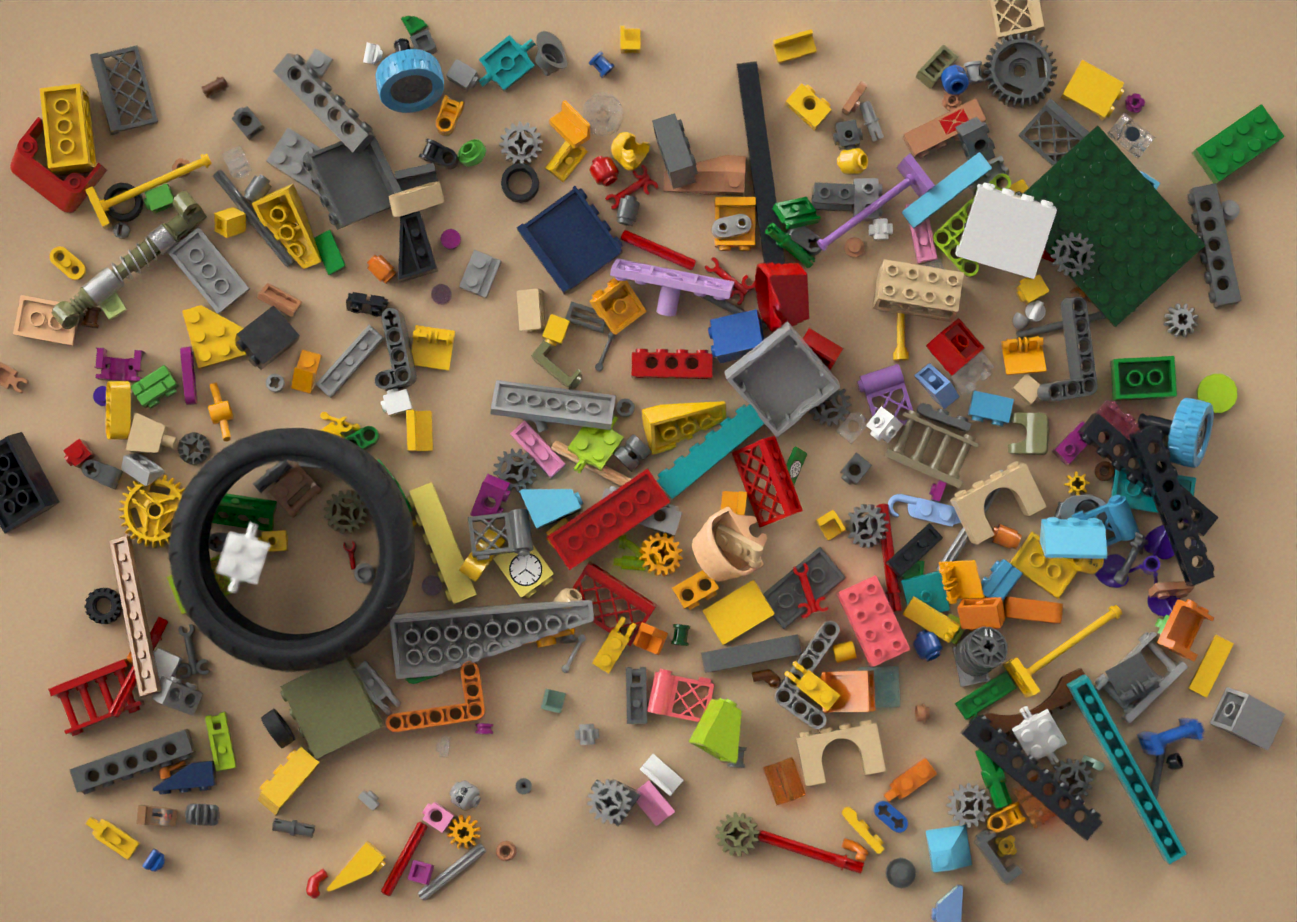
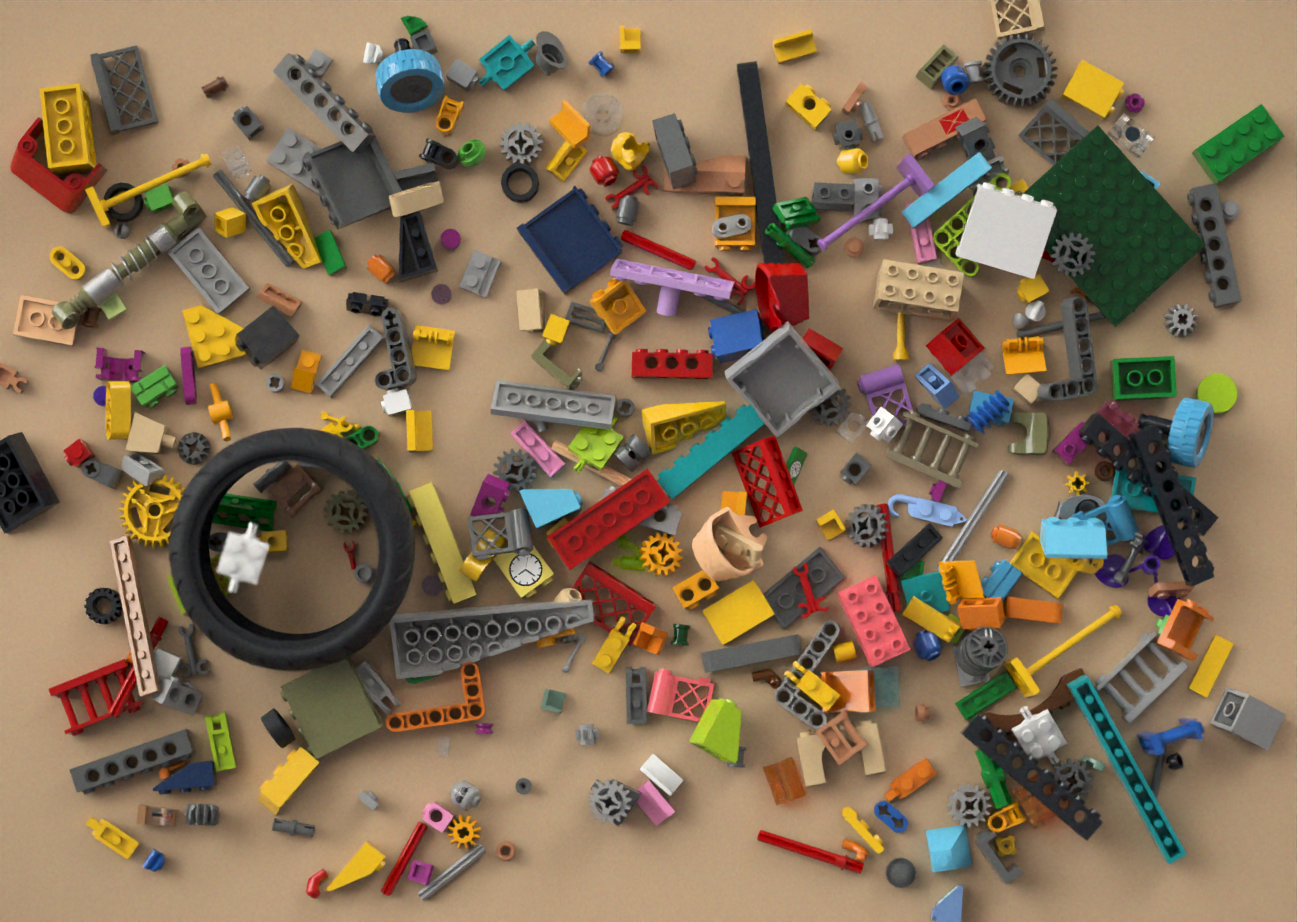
(736, 824): olive gear -> none
(835, 741): none -> nougat plate
(970, 503): tan arch -> none
(989, 412): none -> blue piece
(1132, 679): dark grey hinge -> none

